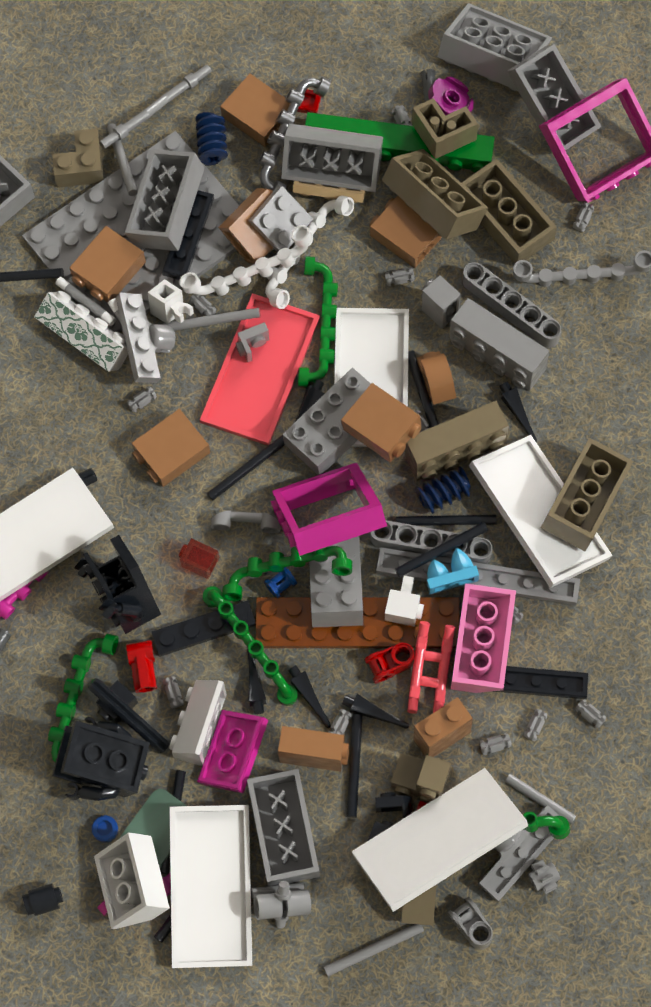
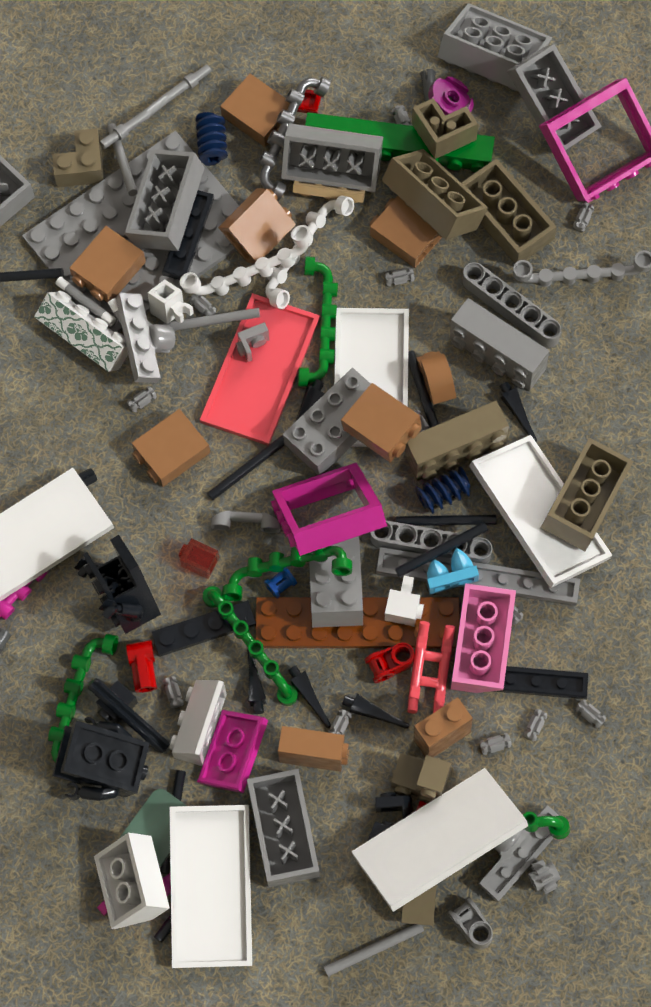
(42, 900): black brick -> none
(105, 829): blue tile -> none
(278, 218): plate -> none
(281, 902): light grey pin -> none
(354, 767): black bar -> none
(440, 301): light grey brick -> none
(538, 797): light grey bar -> none

